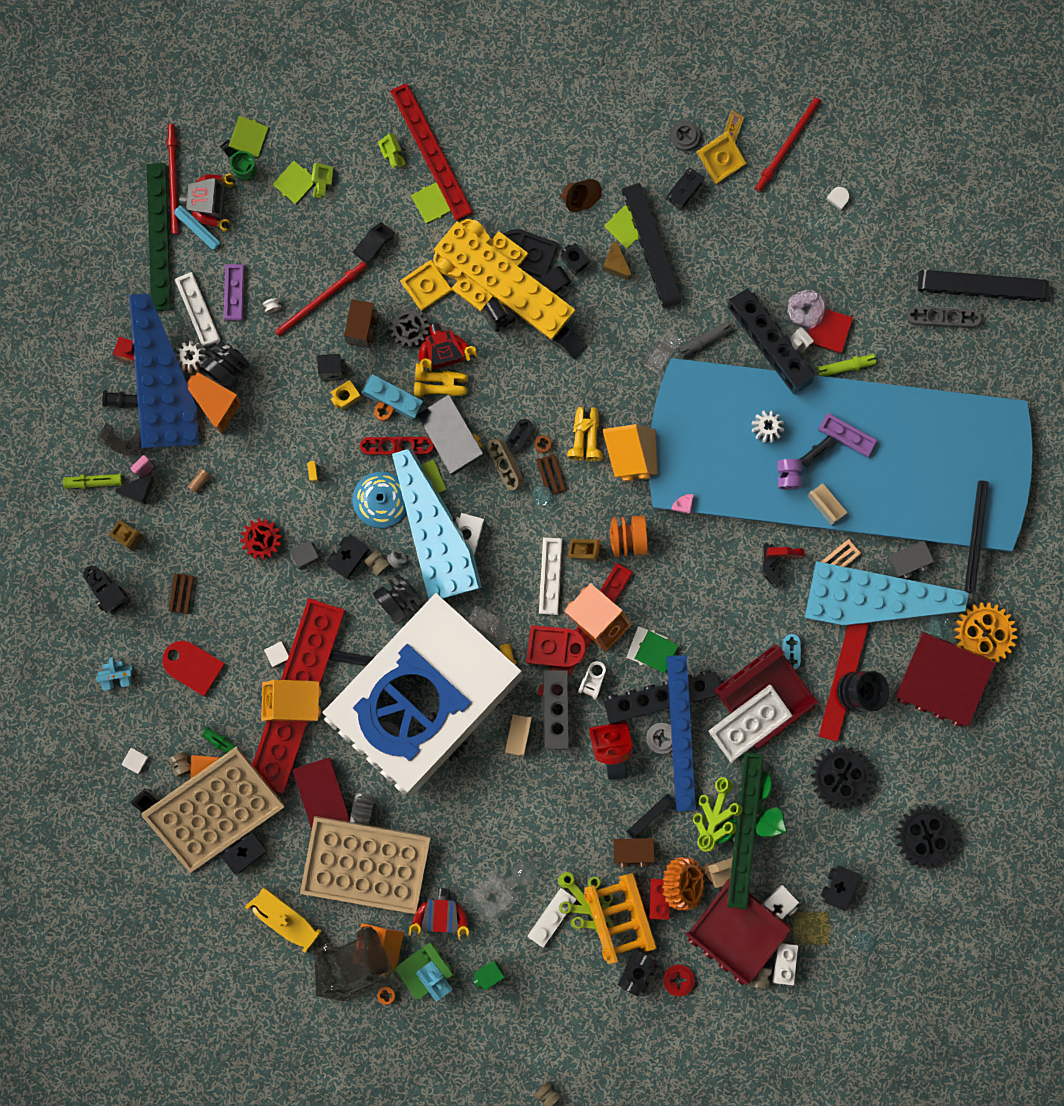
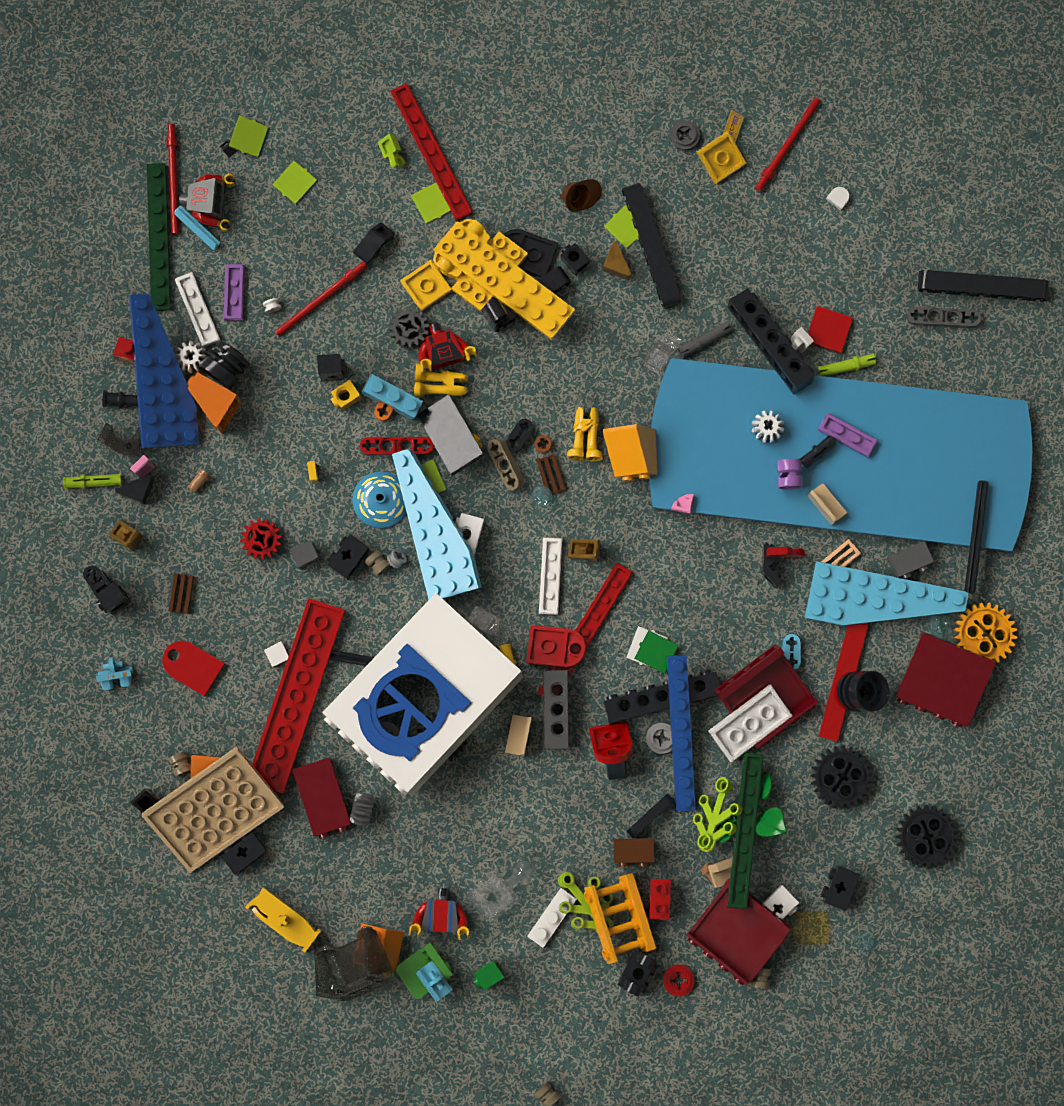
(135, 760): white tile -> none
(209, 735): green pin -> none
(243, 166): green wheel -> none
(290, 701): light orange slope -> none
(322, 177): lime plate -> none
(360, 323): reddish brown brick -> none
(365, 865): tan plate -> none
(382, 1000): orange bush -> none
(397, 599): black wheel -> none
(569, 342): black slope -> none
(592, 681): white piece -> none
(598, 617): slope -> none
(629, 536): orange wheel -> none
(683, 884): orange gear -> none
(685, 188): black hinge -> none
(785, 964): white brick -> none
(797, 303): plate -> none

